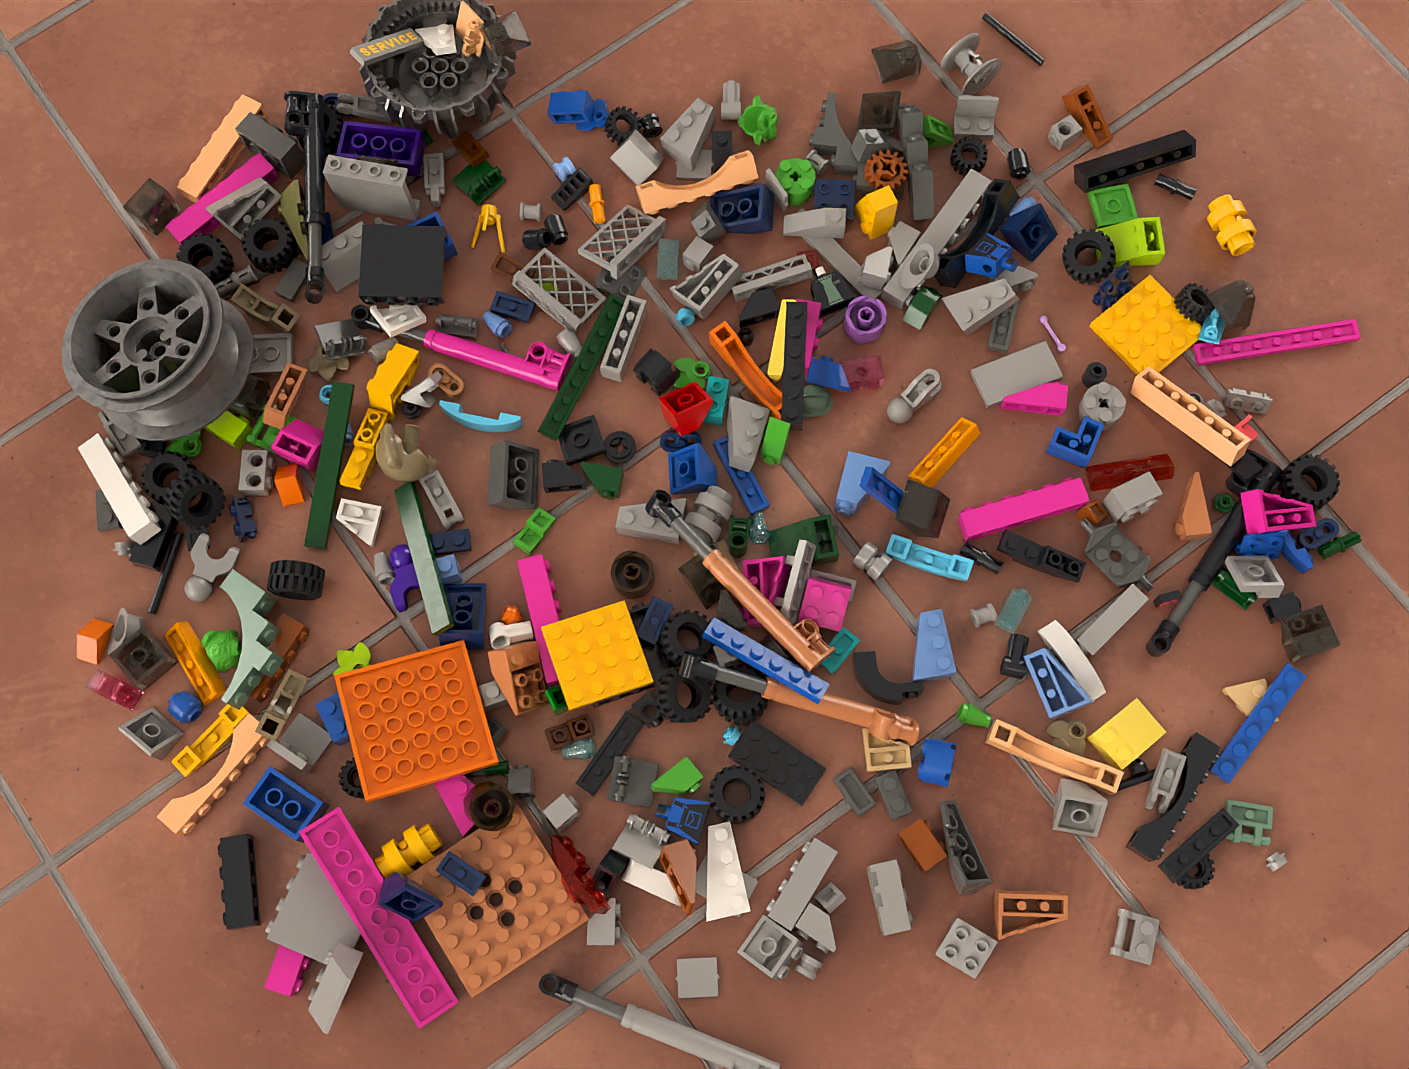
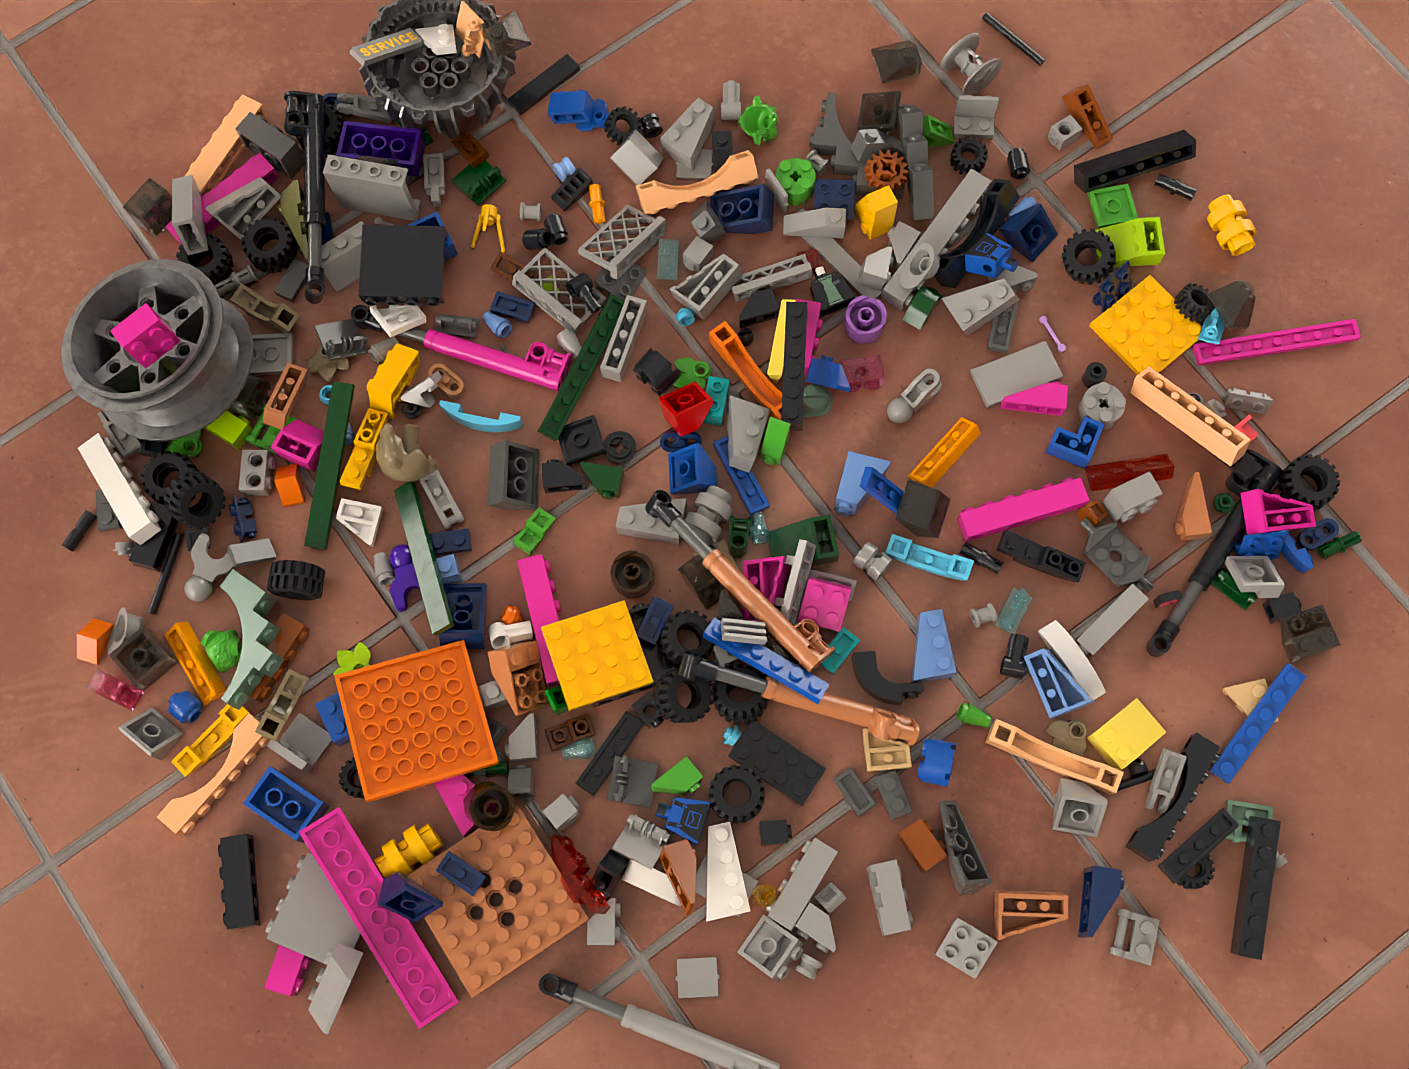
(80, 528): none -> black piece
(145, 335): none -> dark pink brick
(188, 215): none -> light grey slope
(251, 552): none -> tile
(524, 741): none -> light grey slope
(543, 84): none -> black tile
(581, 287): none -> black pin
(743, 628): none -> light grey tile
(768, 896): none -> clear yellow cone
(774, 832): none -> black brick
(1099, 892): none -> dark blue slope
(1255, 887): none -> black brick

